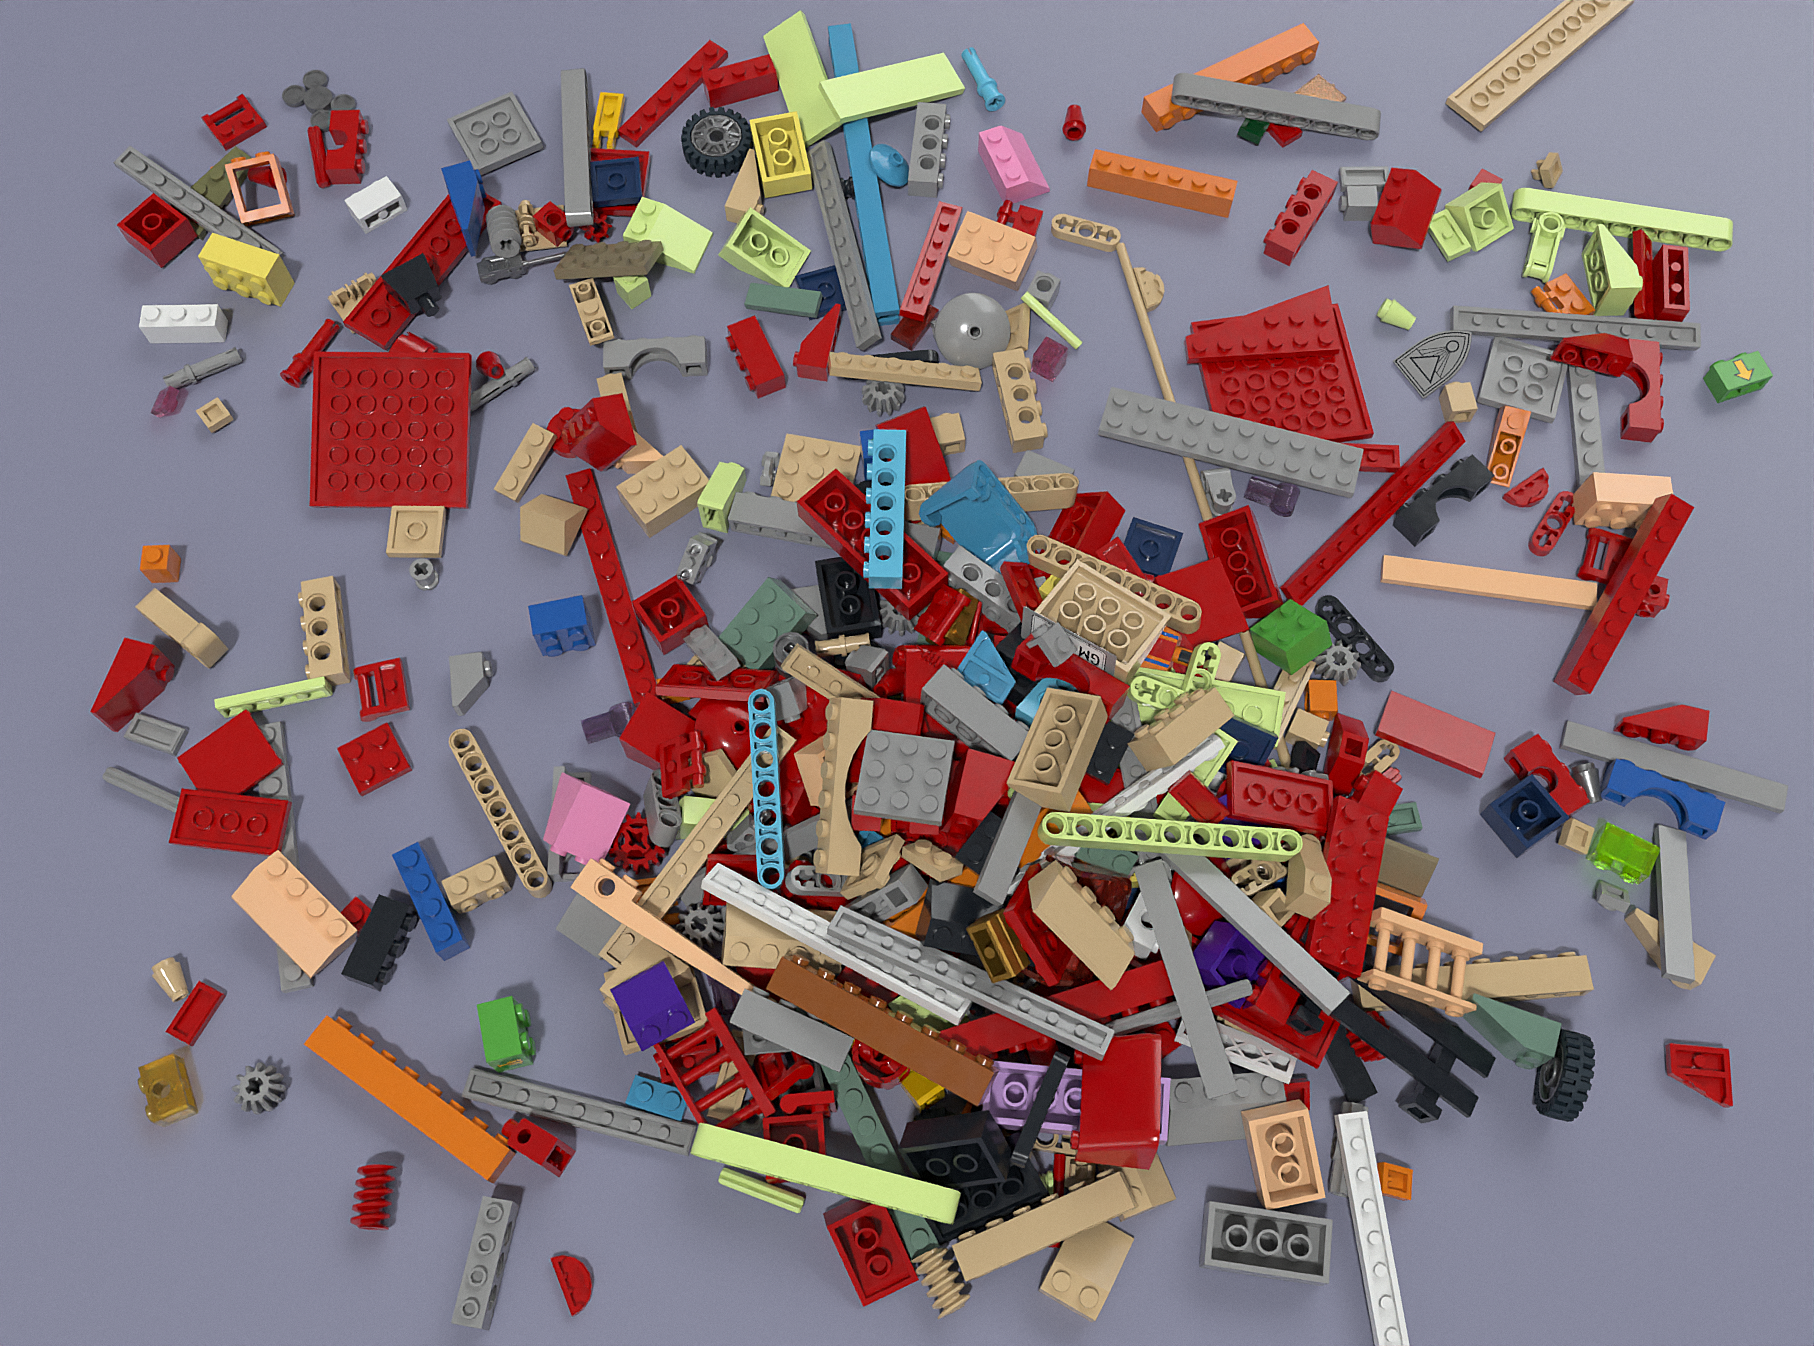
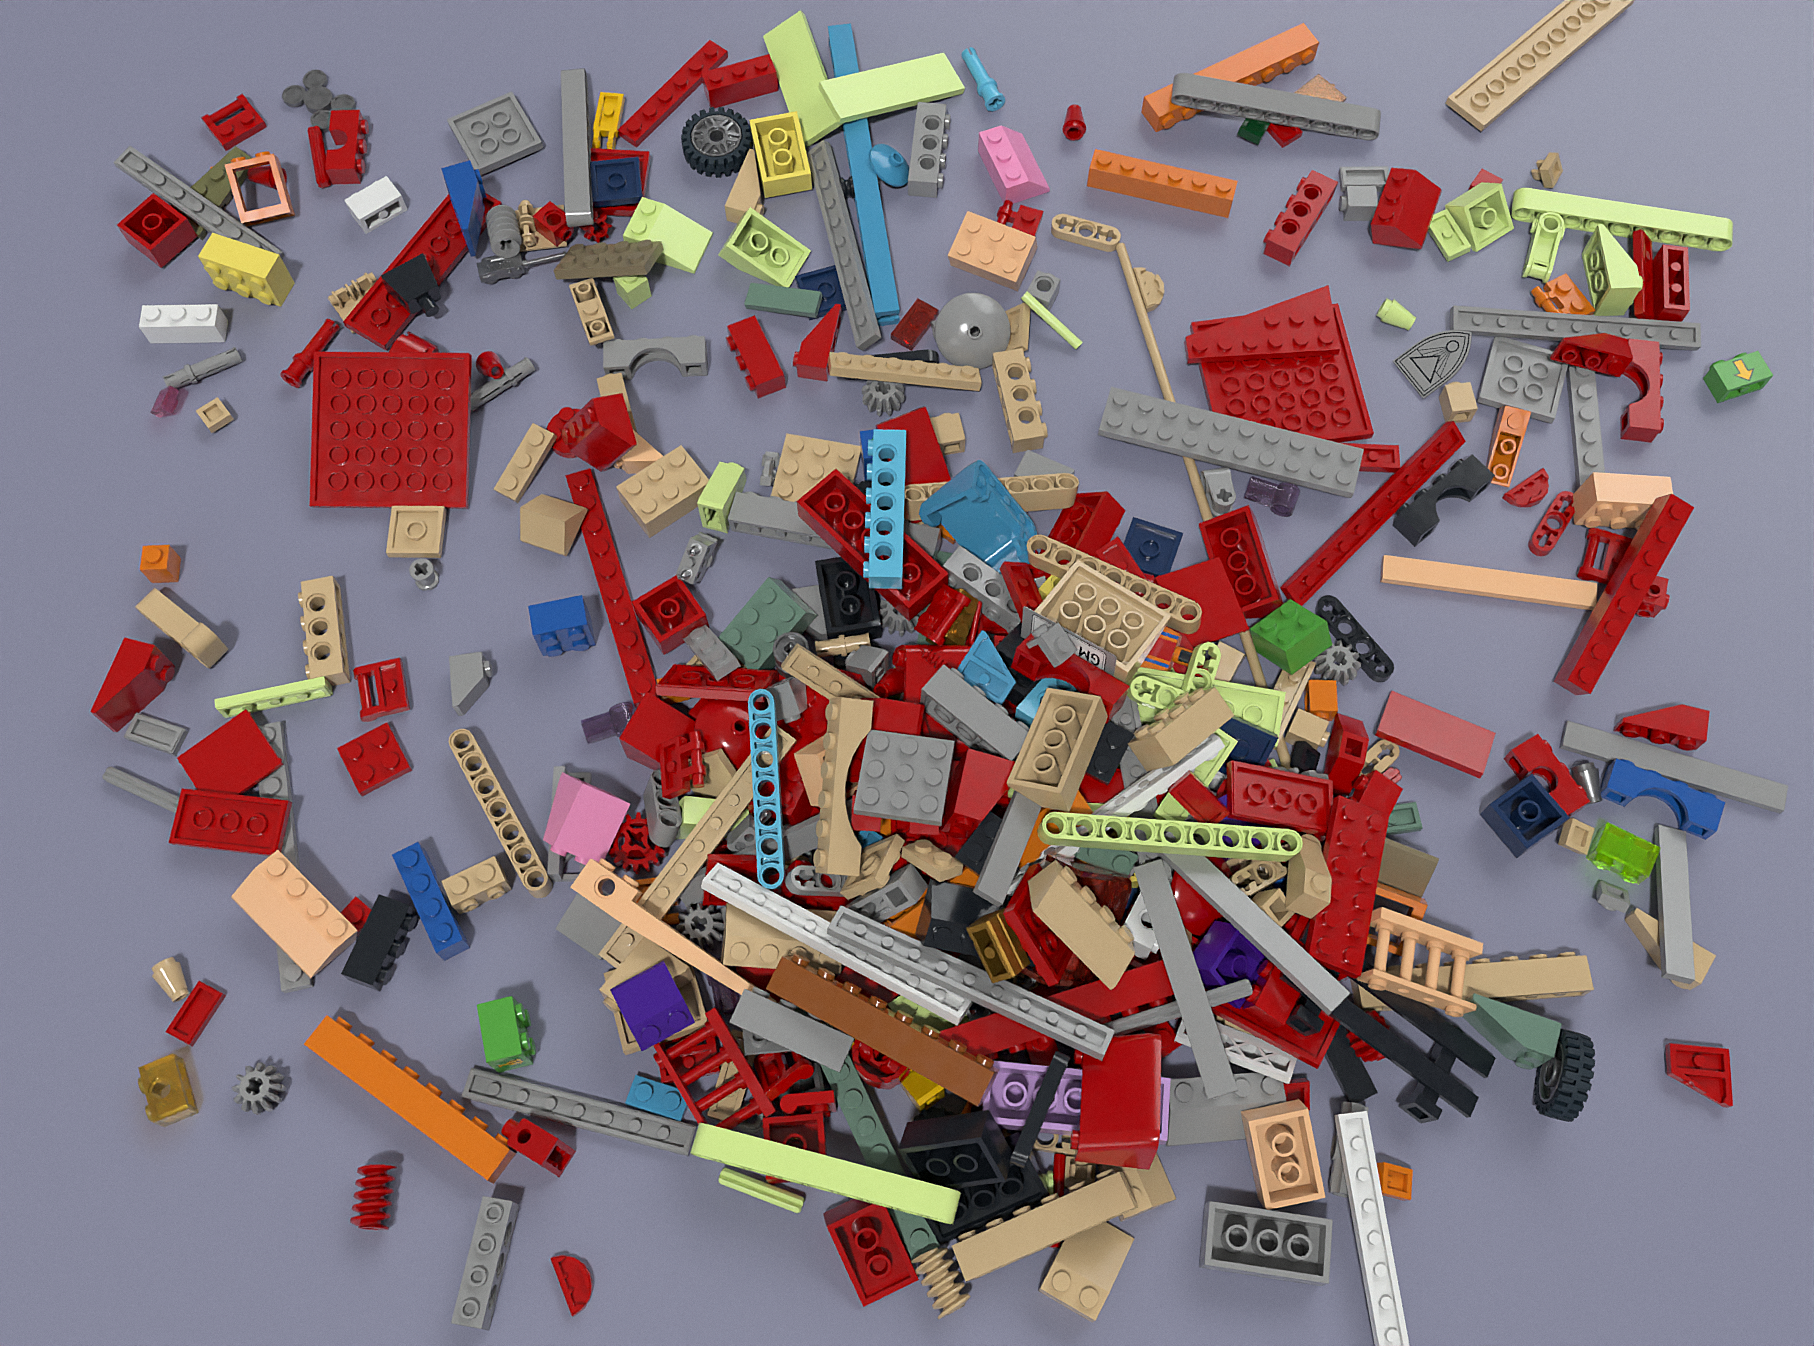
(930, 261): plate -> none
(1049, 359): clear pink brick -> none

